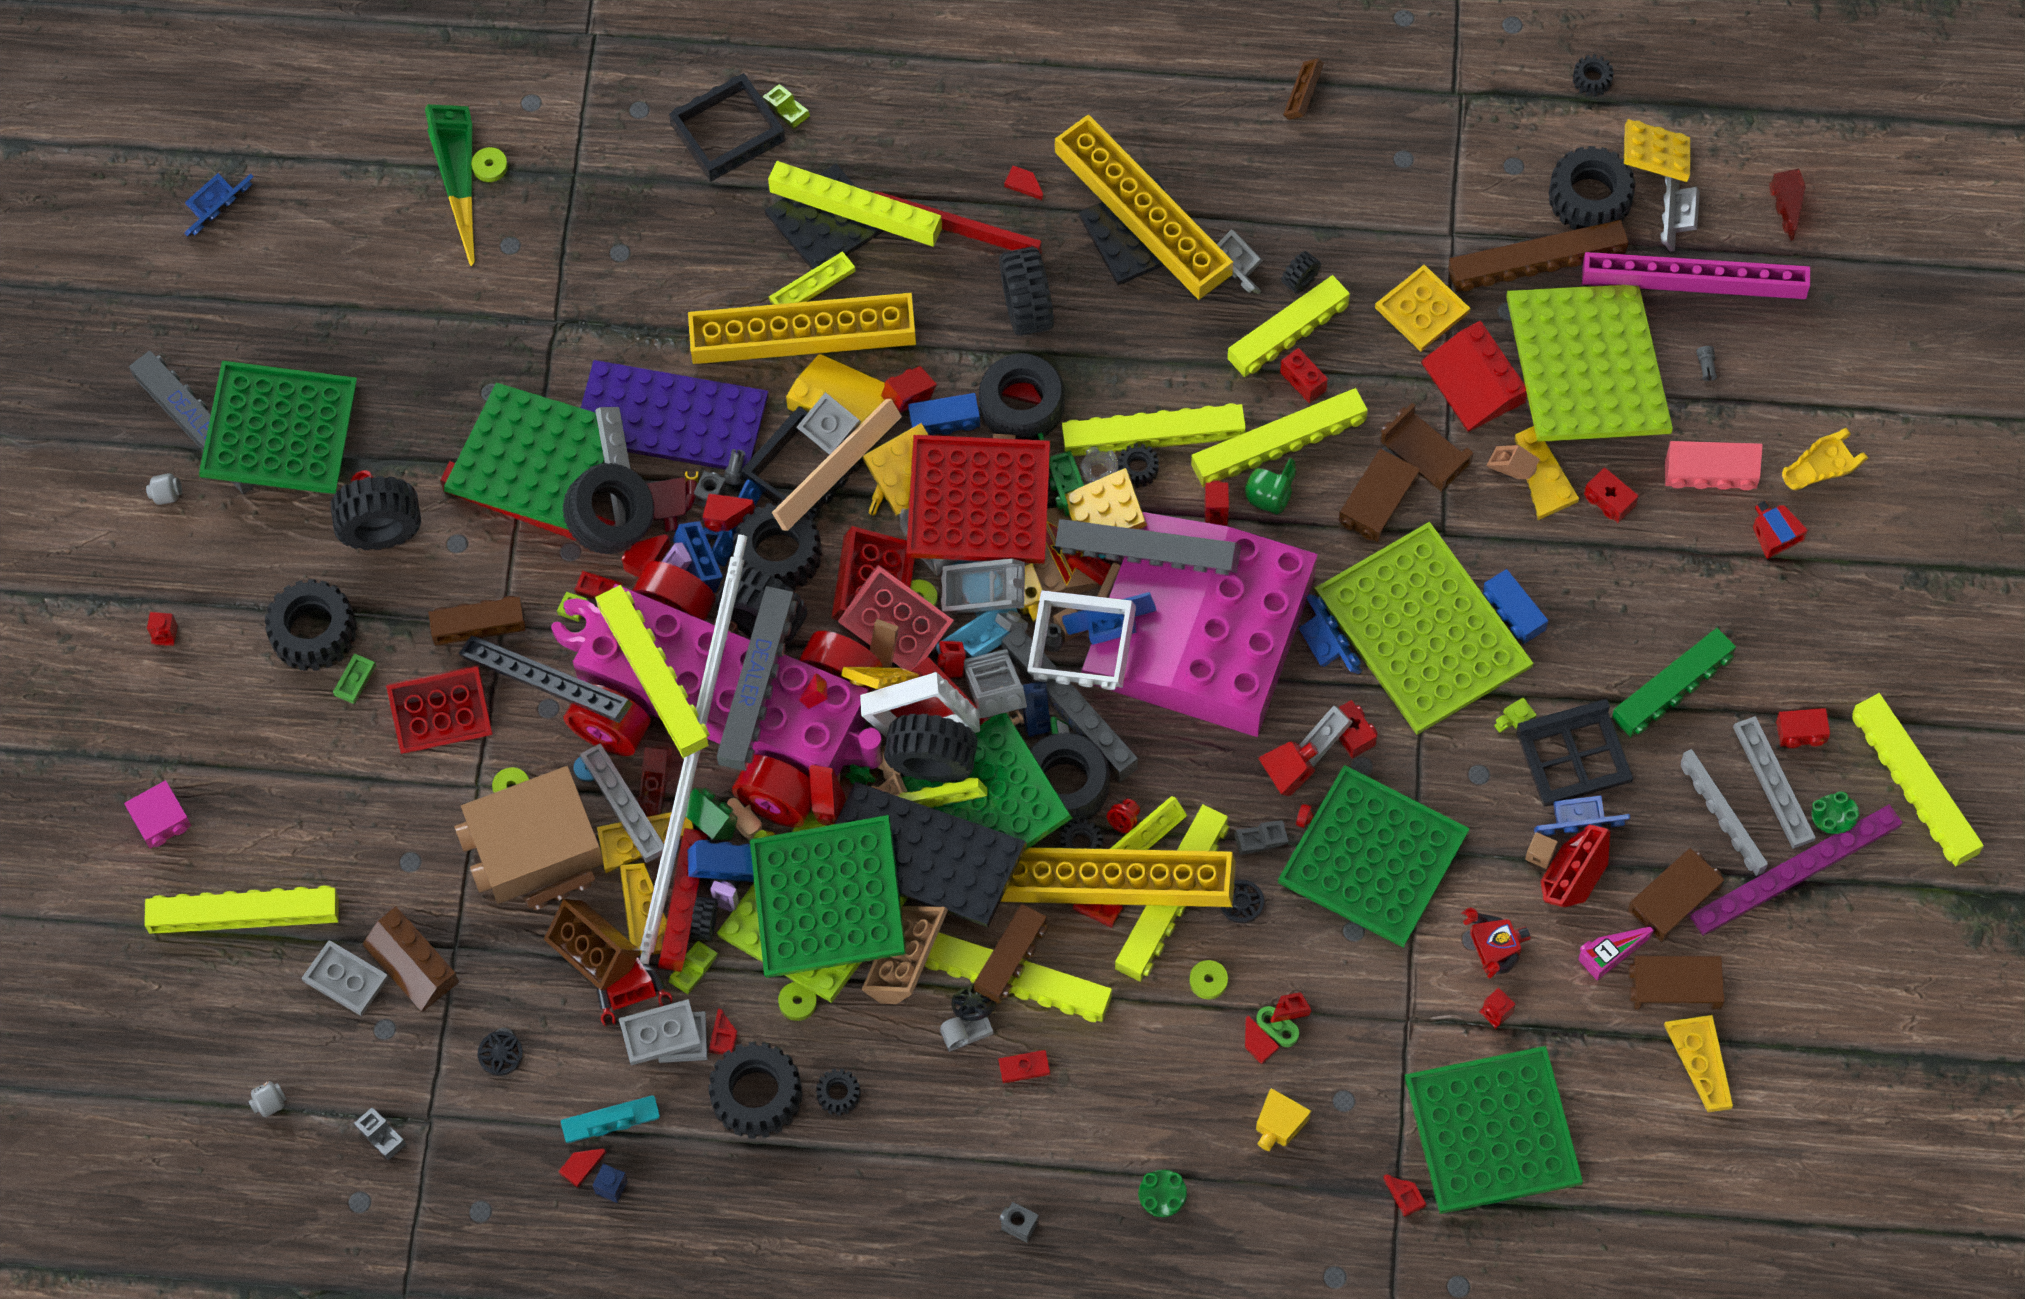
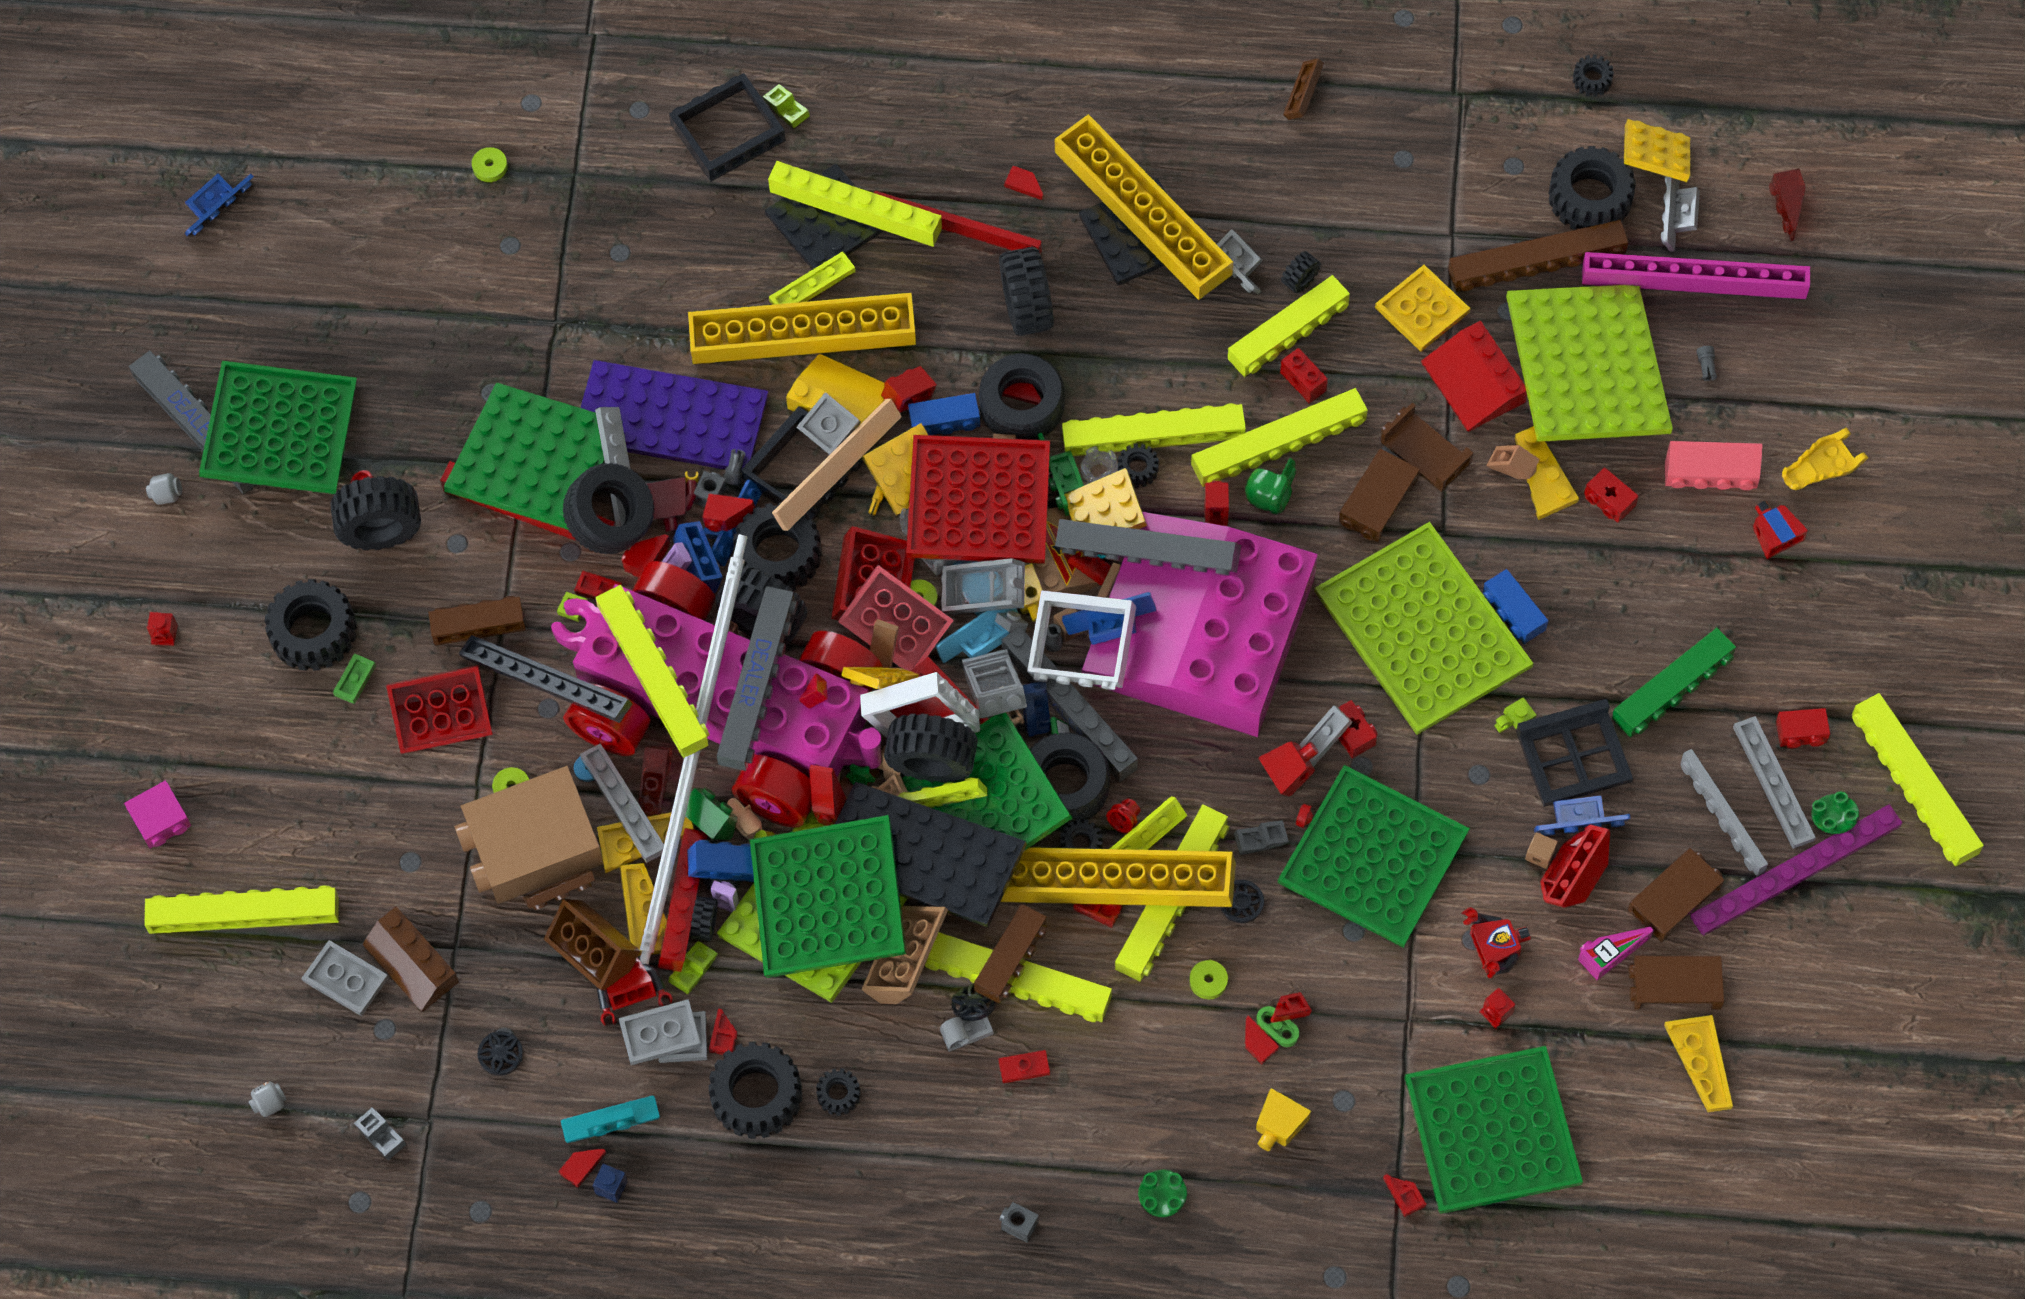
(452, 143): green plate -> none
(797, 1011): lime piece -> none
(951, 658): red brick -> none
(1325, 639): blue bracket -> none

